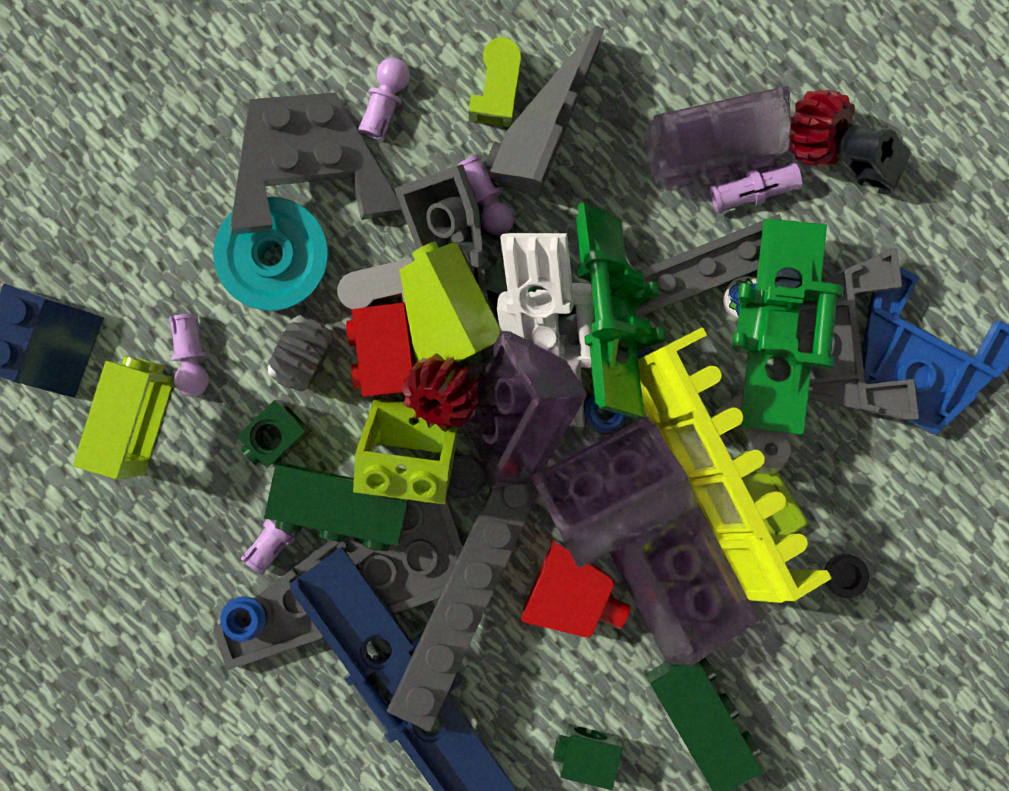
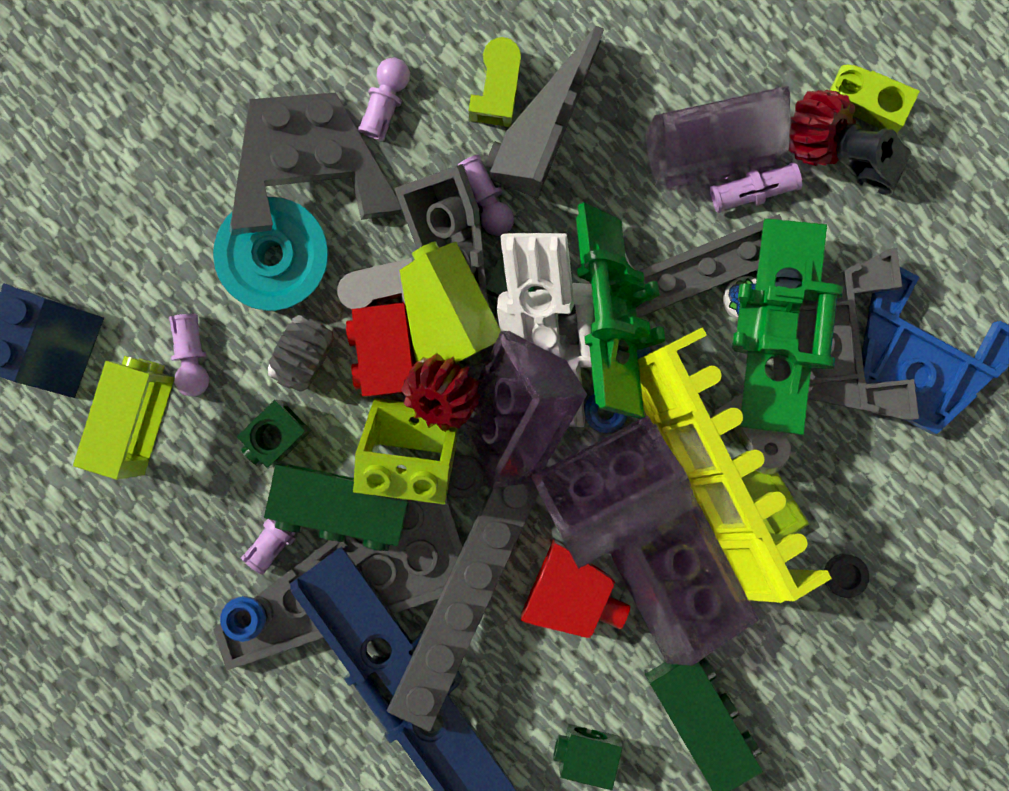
(875, 96): none -> lime leg

